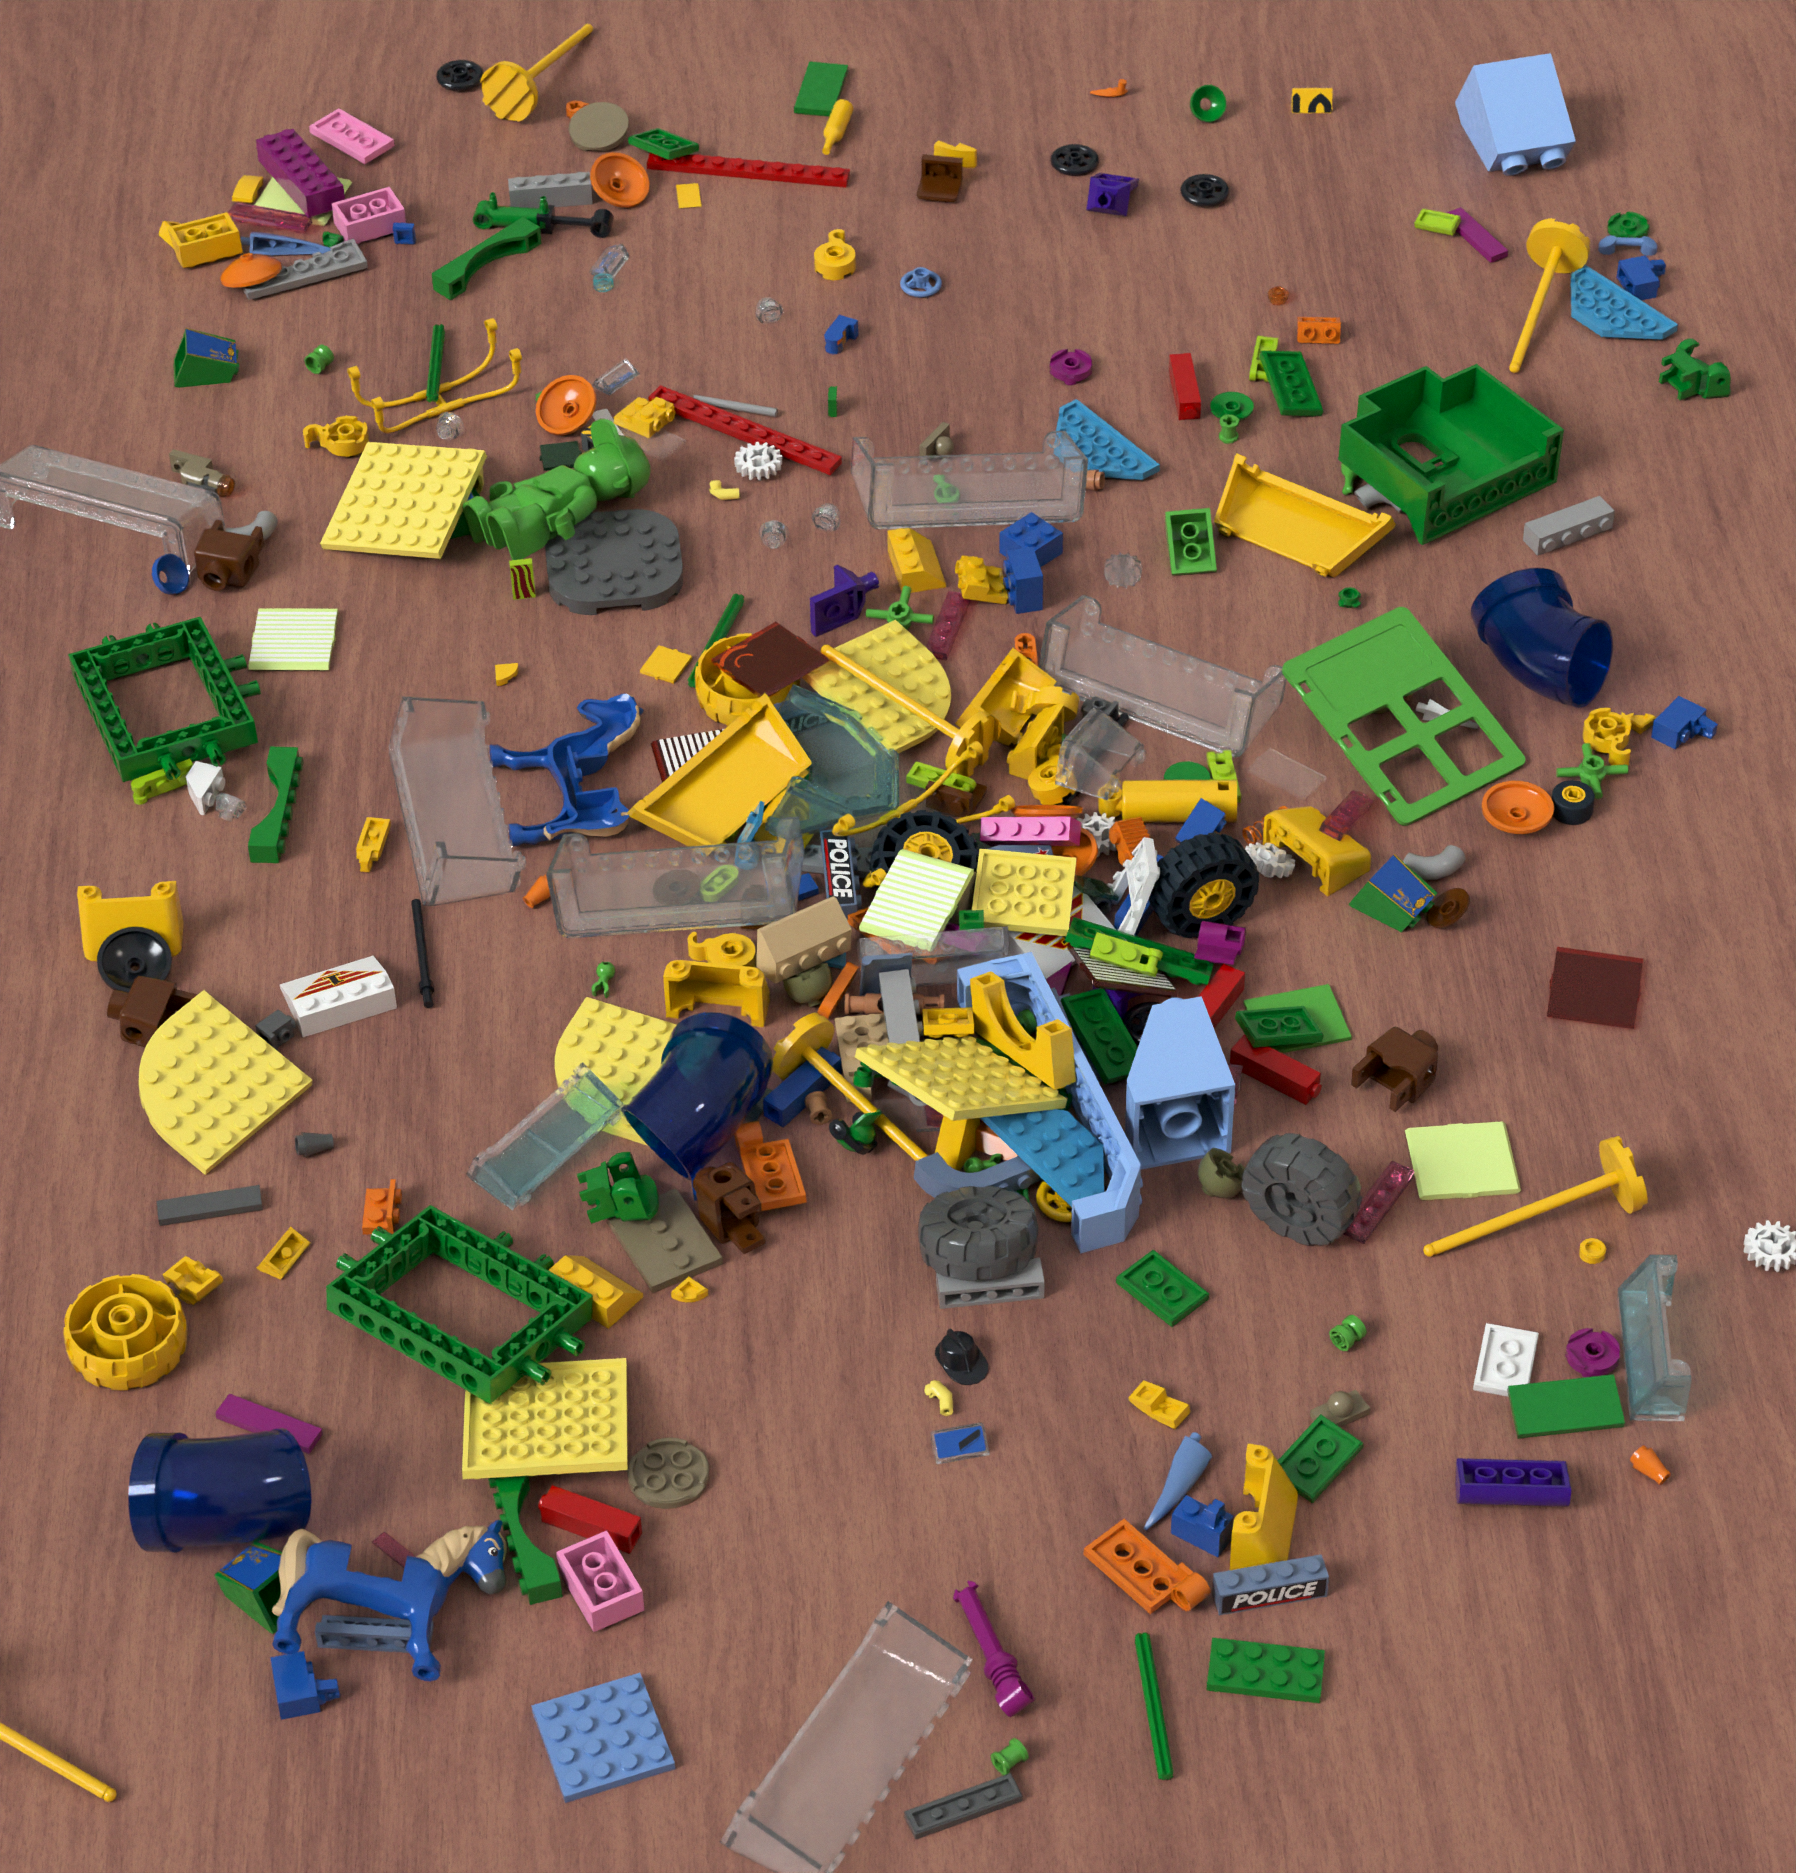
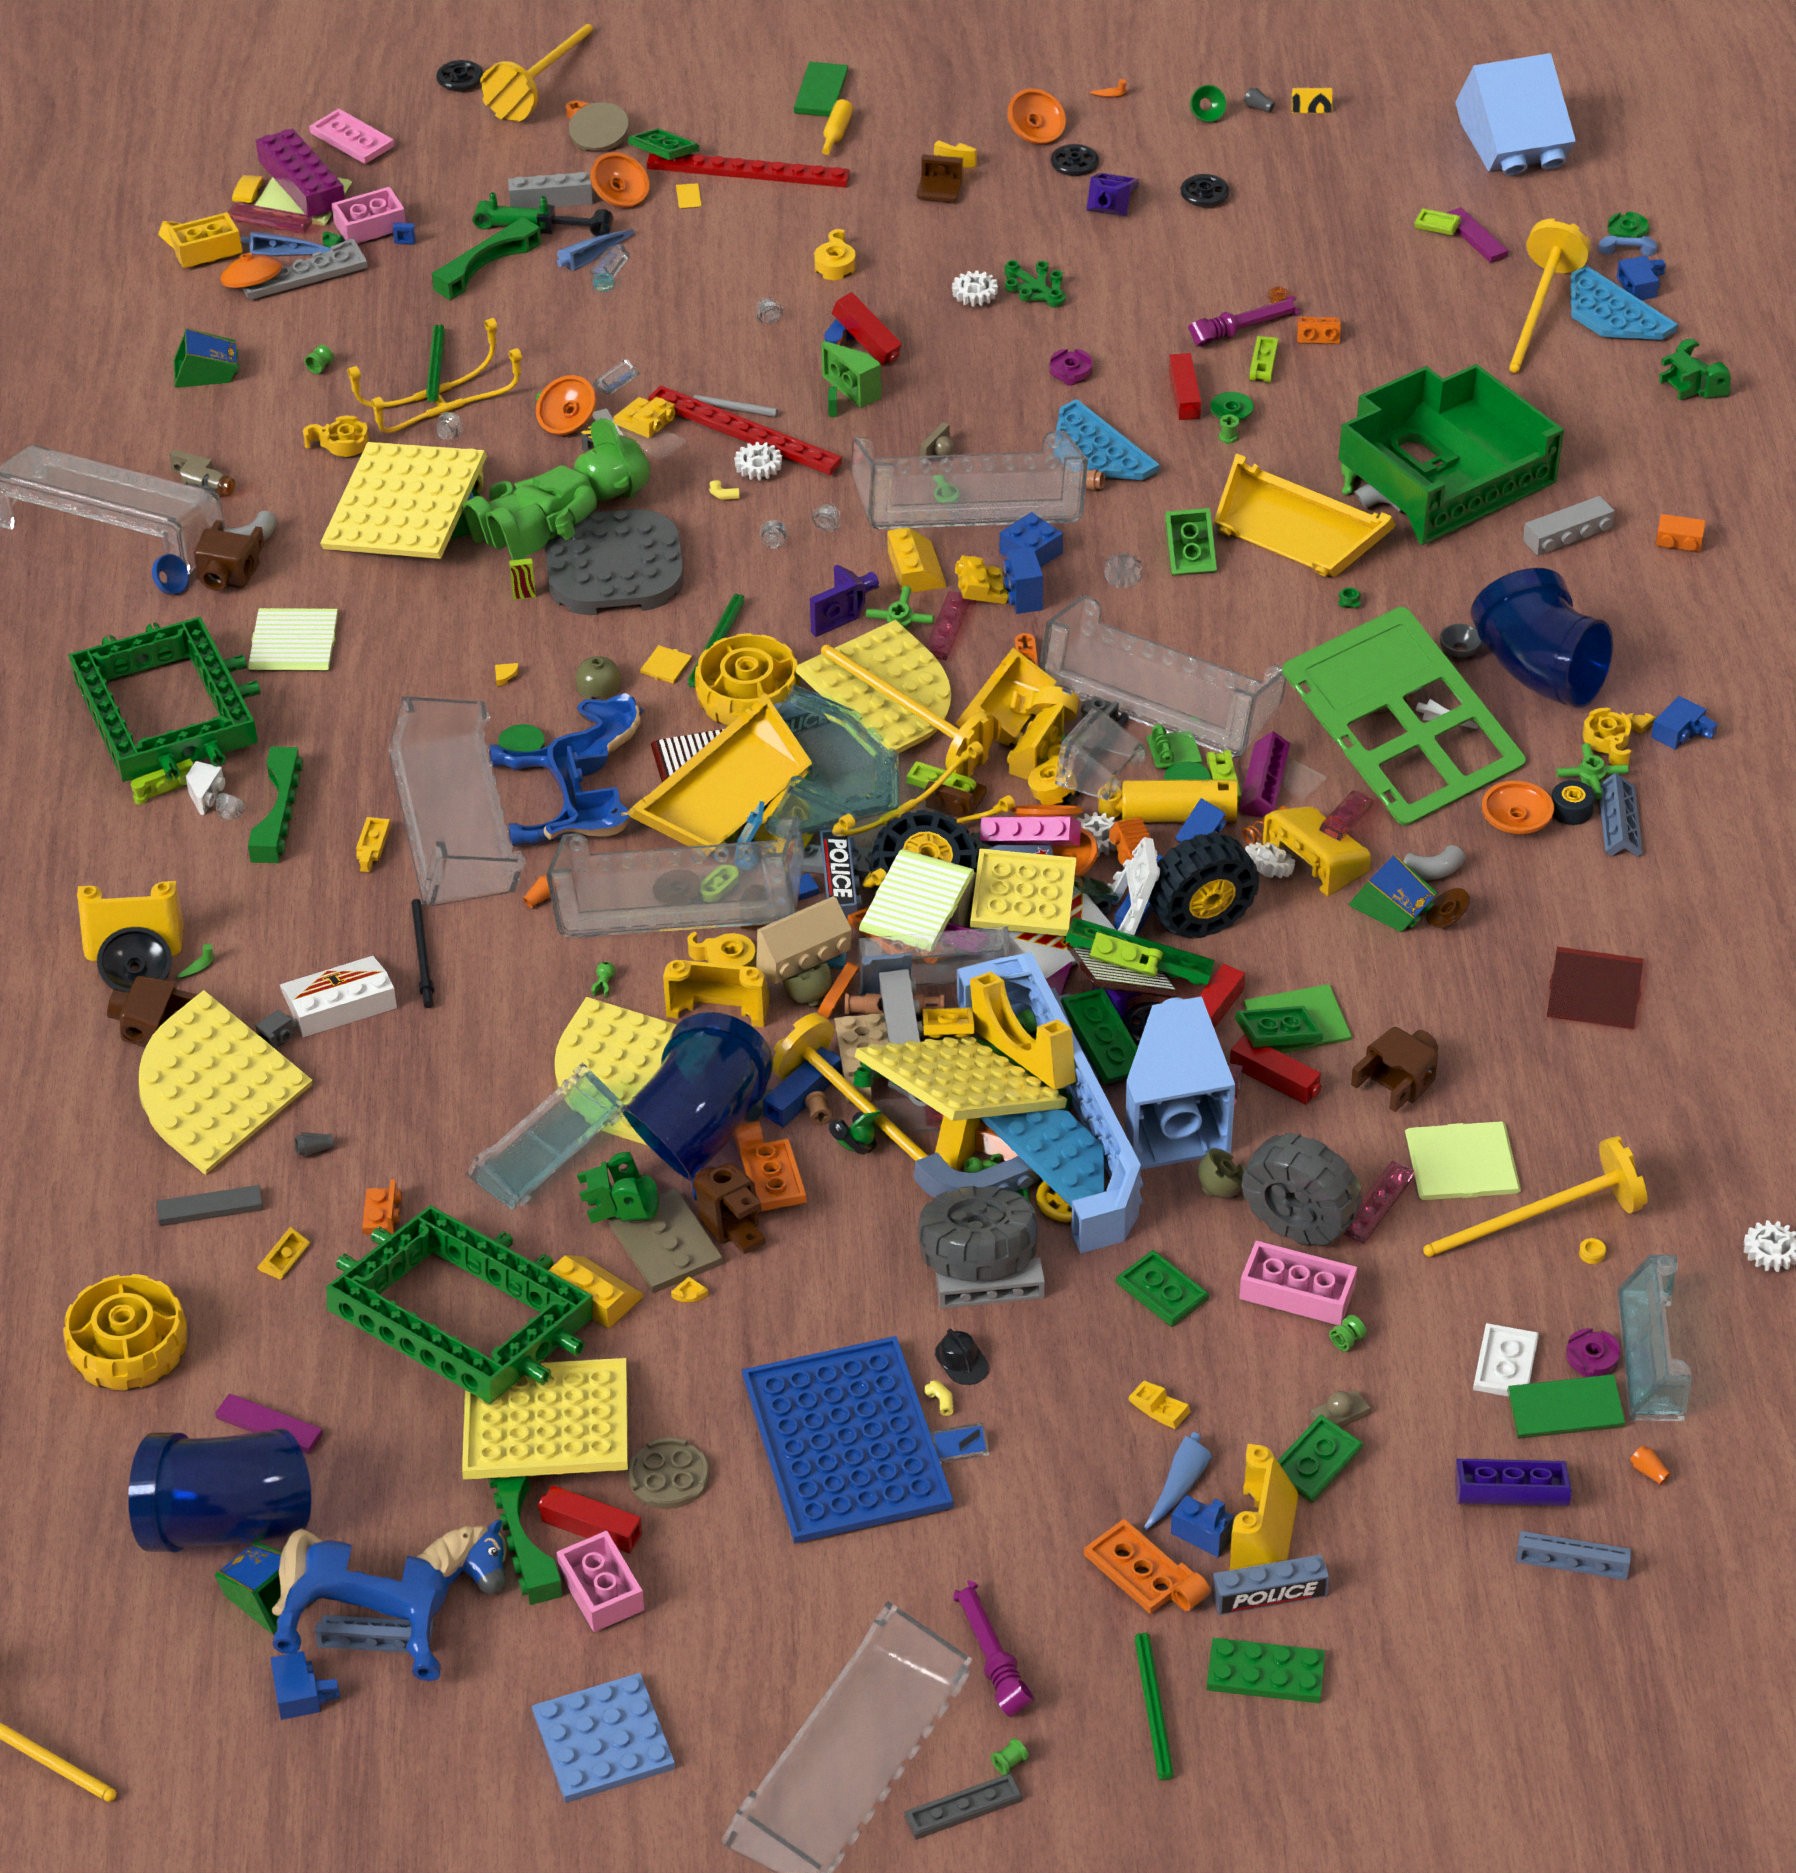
(192, 1279): yellow cylinder -> none
(200, 964): none -> bright green bar
(392, 1548): clear pink window -> none
(522, 738): none -> green tile
(559, 454): clear green piece -> none
(587, 250): none -> medium blue piece
(598, 678): none -> olive cylinder
(769, 660): clear red piece -> none
(846, 1439): none -> blue plate
(852, 372): none -> bright green slope
(867, 329): none -> red brick
(920, 280): medium blue piece -> none
(971, 919): green plate -> none
(974, 288): none -> white gear
(1042, 110): none -> orange dish
(1054, 296): none -> green plant
(1171, 748): none -> bright green hinge
(1220, 942): magenta piece -> none
(1226, 325): none -> magenta piece
(1258, 100): none -> dark grey cone
(1264, 775): none -> magenta brick
(1291, 383): green tile -> none
(1298, 1283): none -> bright pink brick
(1460, 636): none -> dark grey piece
(1573, 1555): none -> sand blue fence
(1620, 816): none -> sand blue fence
(1680, 532): none -> orange brick

